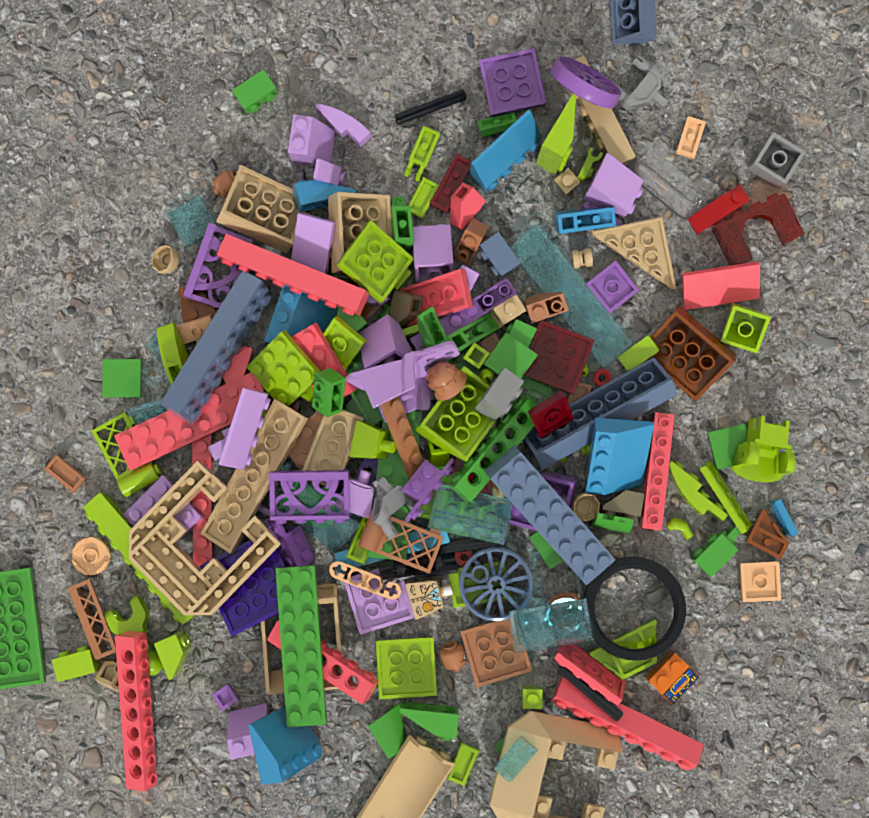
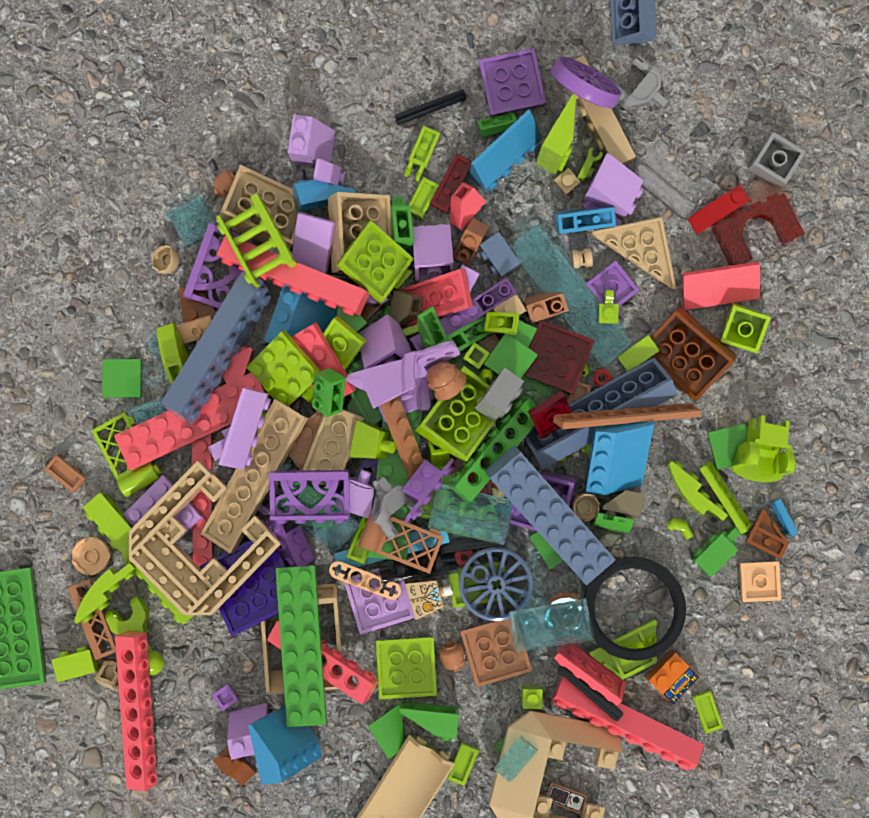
(98, 594): none -> lime slope
(173, 652): lime slope -> none
(237, 768): none -> dark orange arch
(255, 92): bright green brick -> none
(266, 224): none -> lime fence
(344, 124): lavender slope -> none
(502, 322): none -> lime slope
(566, 797): none -> tile
(608, 311): none -> lime plate
(624, 416): none -> nougat tile
(657, 471): coral brick -> none
(690, 137): light nougat plate -> none
(707, 711): none -> lime tile

